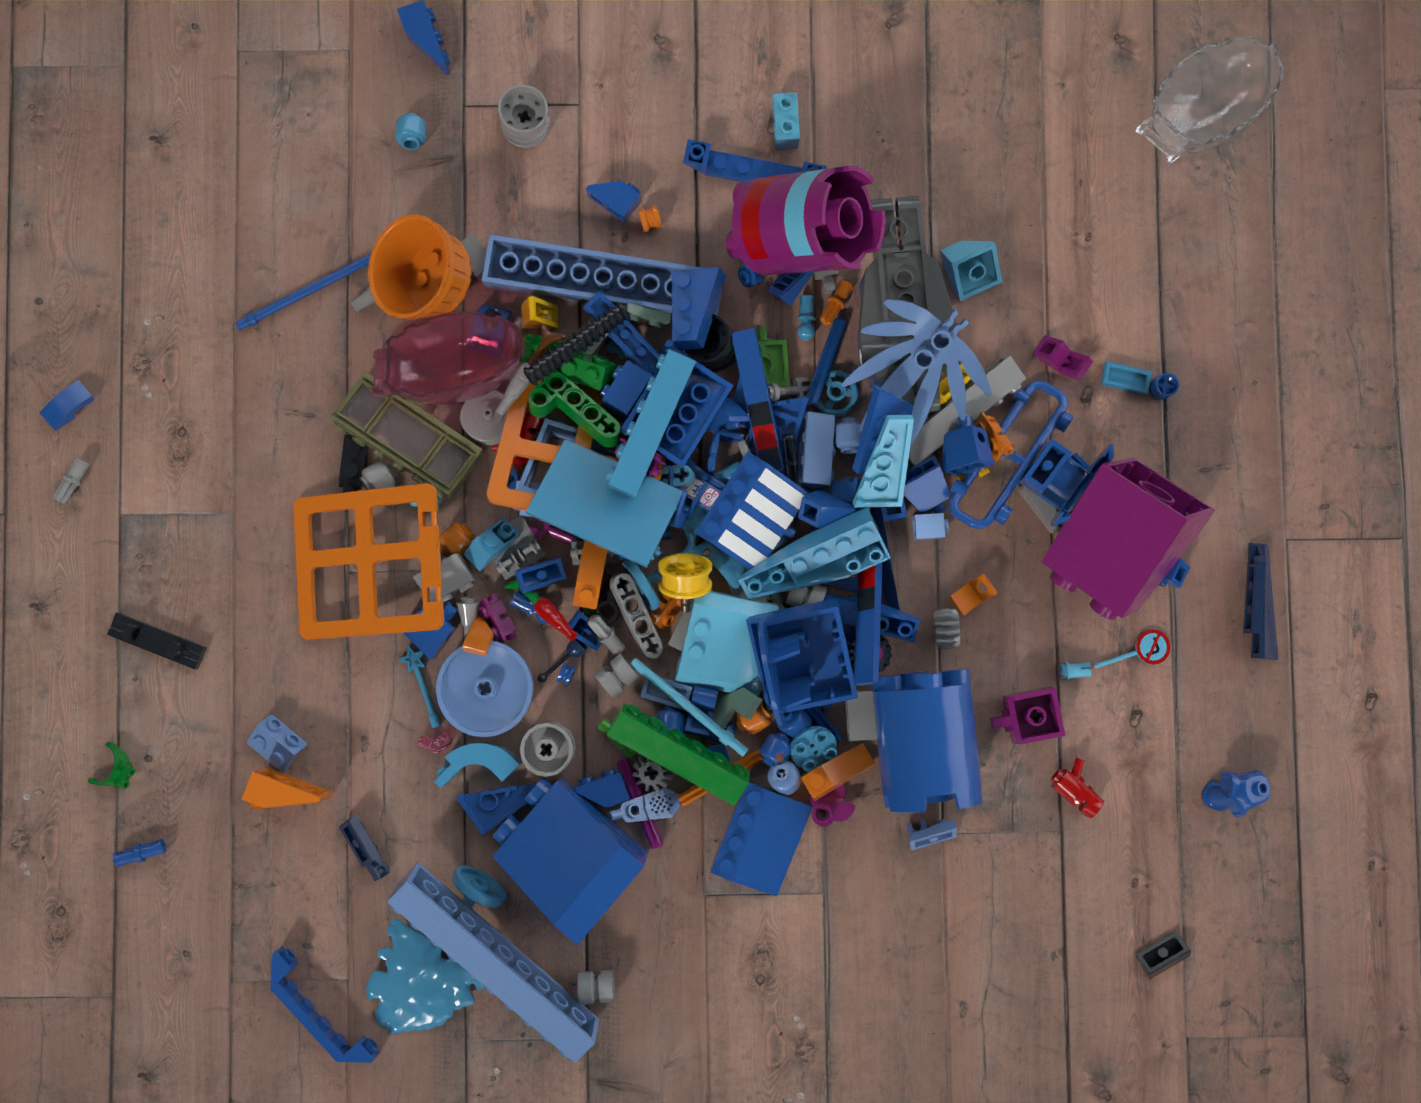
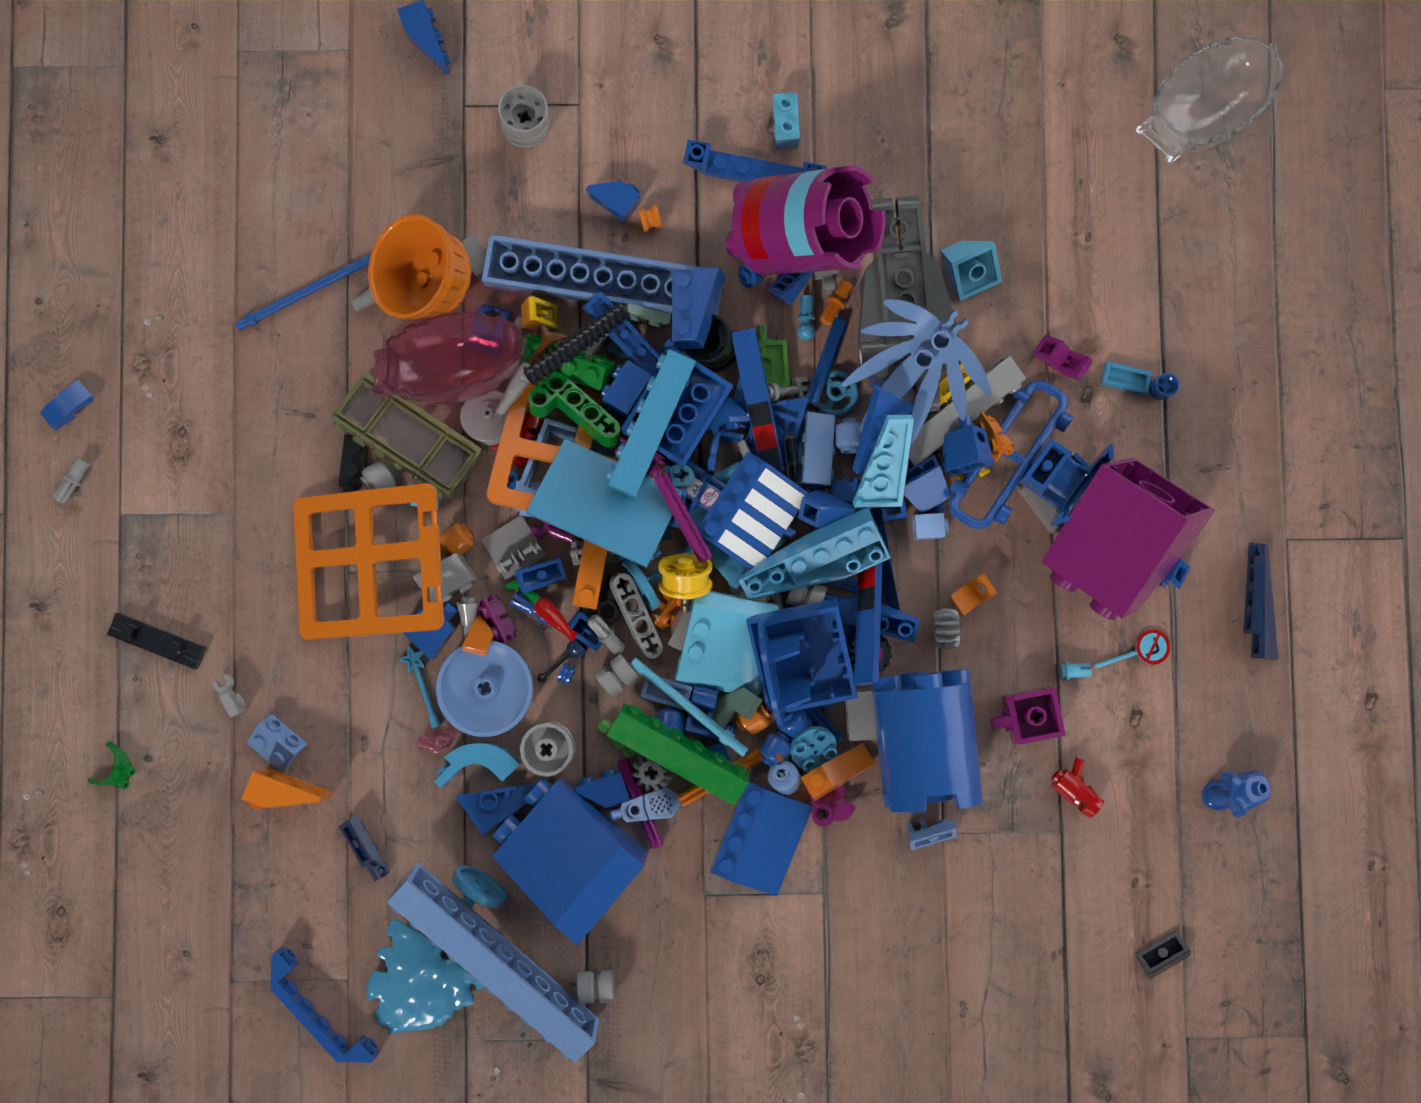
(139, 853): blue pin -> none
(231, 701): none -> light grey plate
(410, 131): dark azure head -> none
(491, 544): dark azure slope -> none
(683, 517): none -> magenta axle

